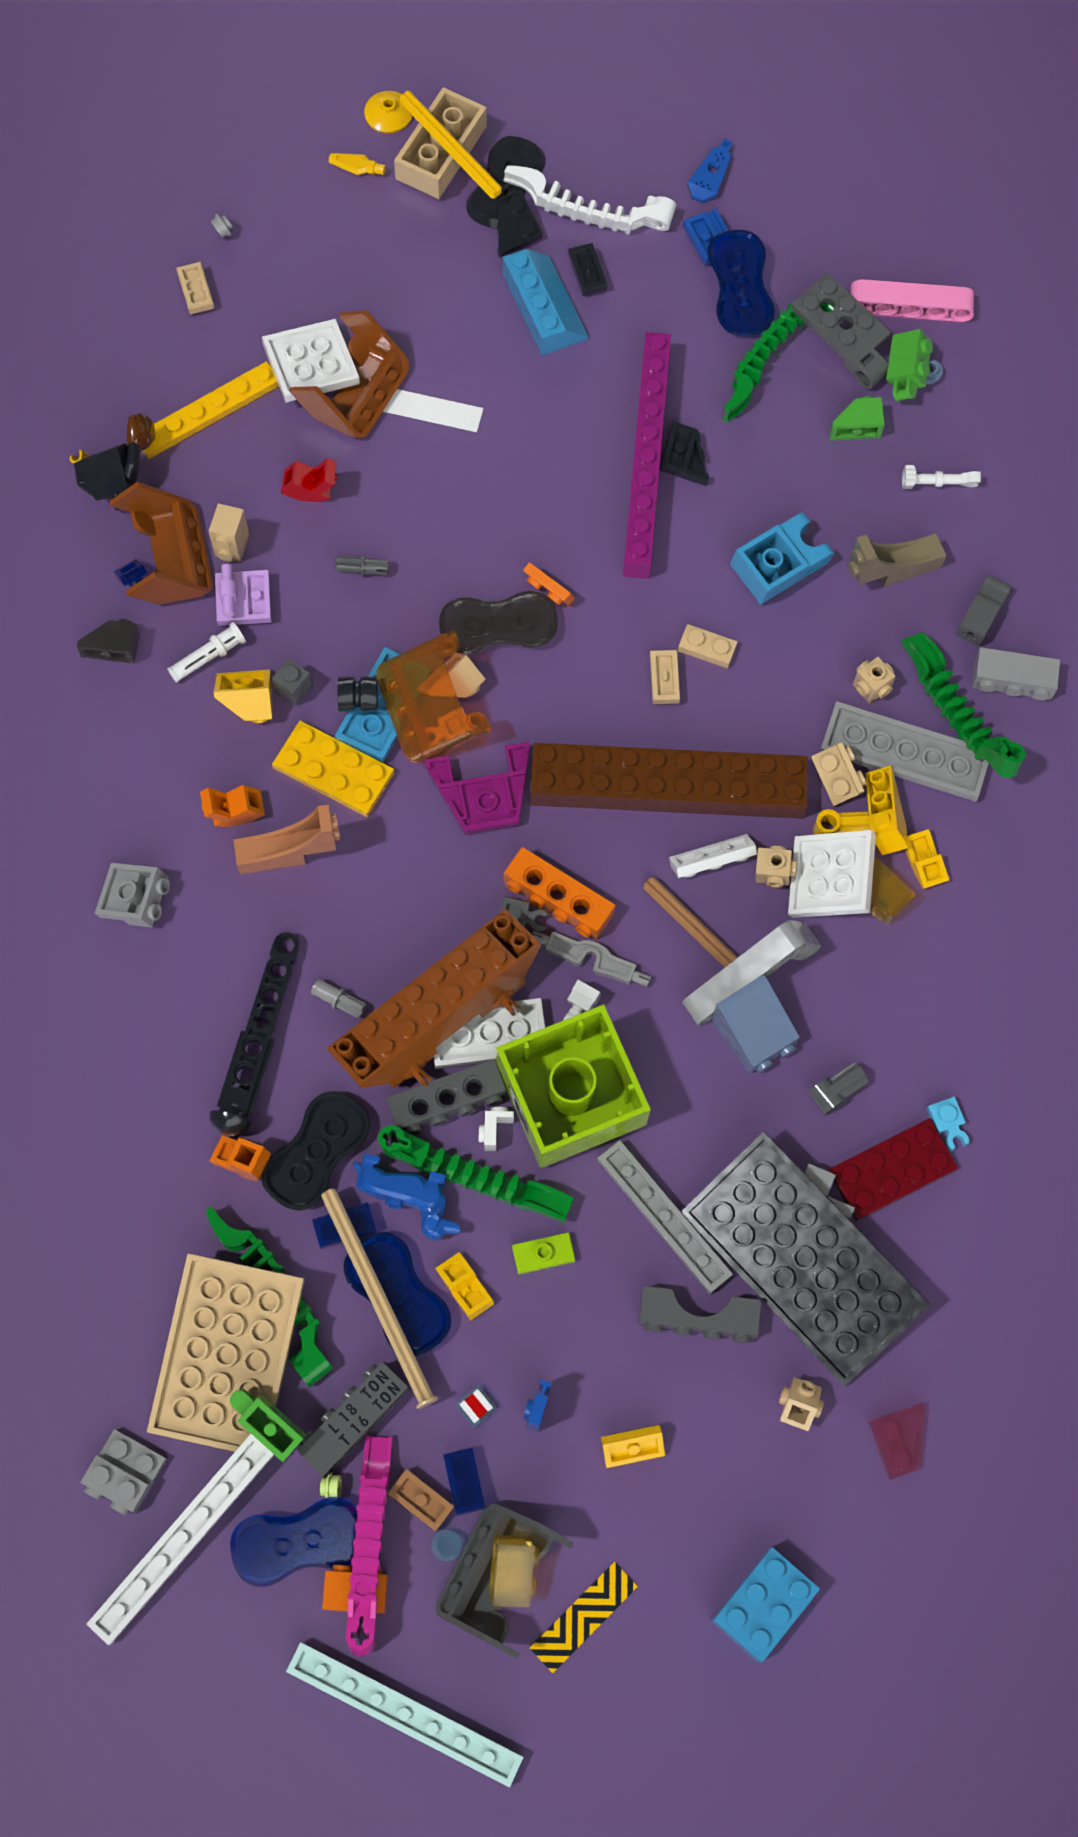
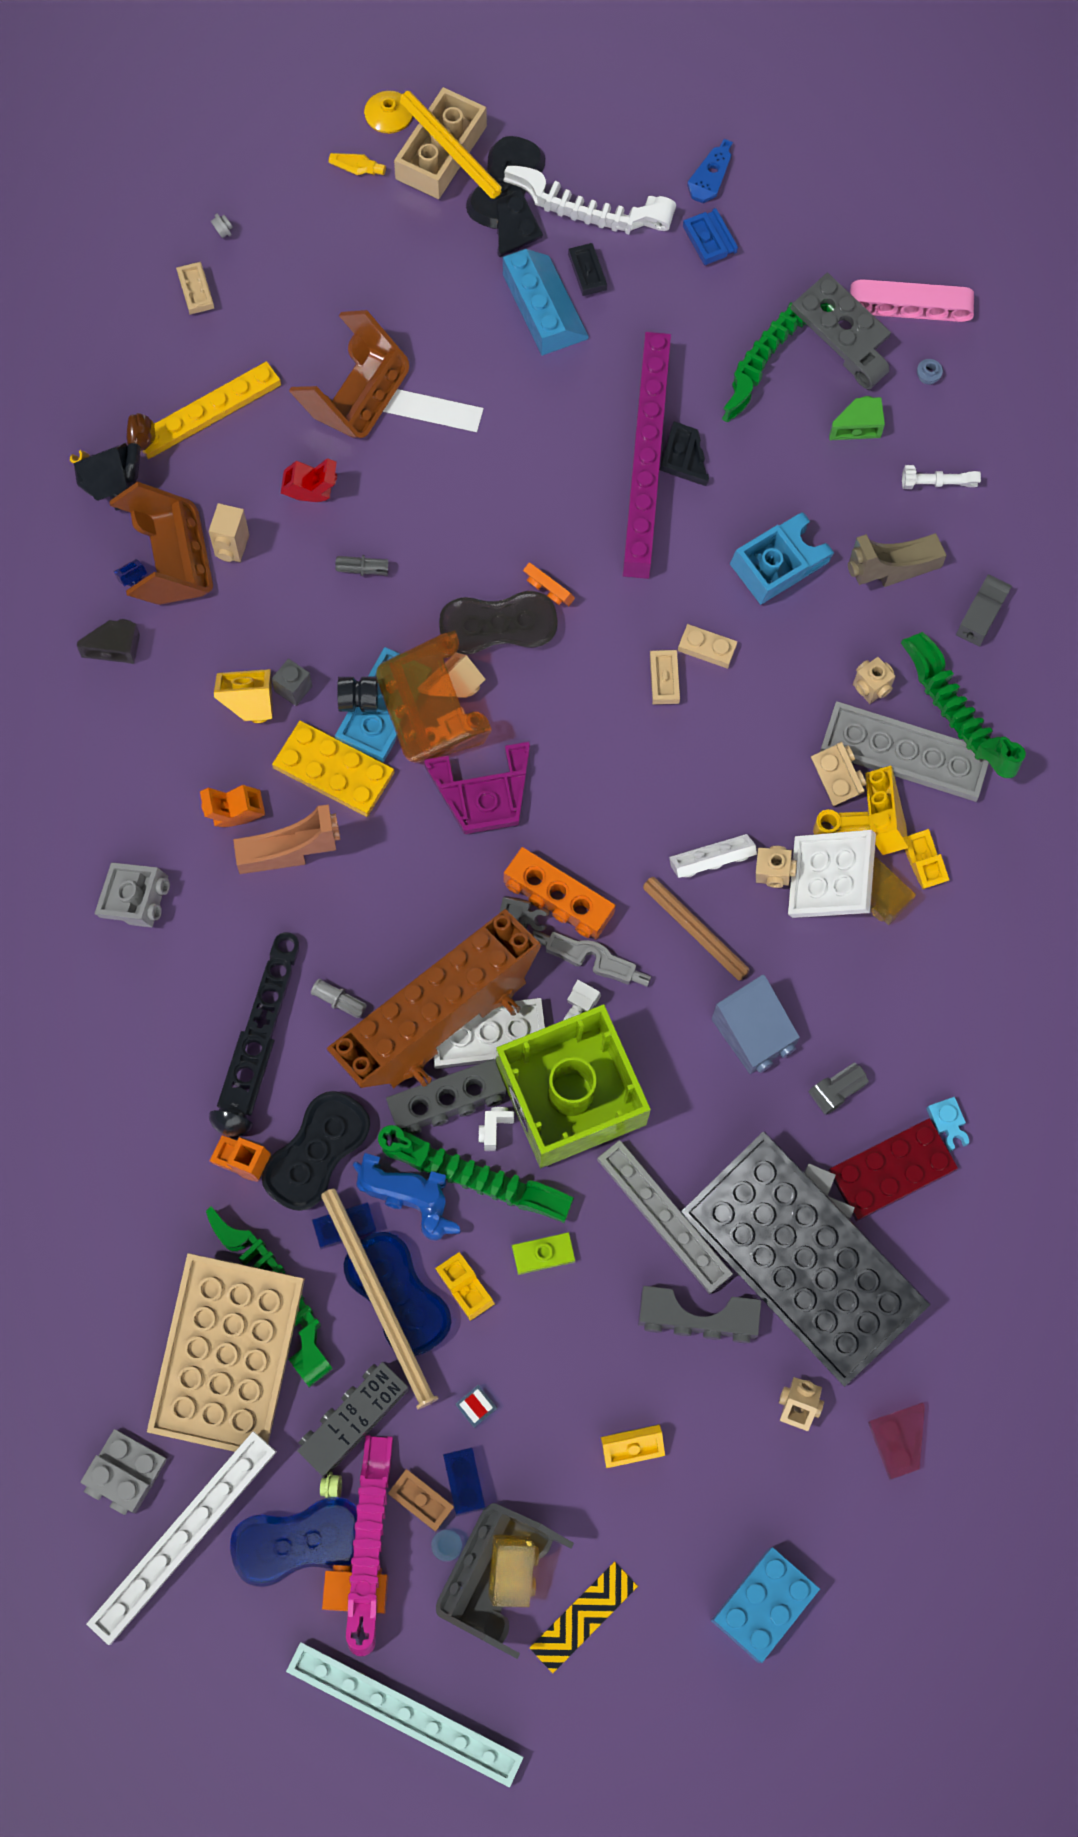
(220, 646): white pin -> none
(242, 596): lavender plate -> none
(267, 1423): bright green brick -> none
(311, 358): white plate -> none
(535, 1408): blue plate -> none
(669, 780): reddish brown brick -> none
(743, 301): clear blue plate -> none
(784, 943): light grey beam -> none
(909, 363): bright green brick -> none
(1015, 674): light grey brick -> none

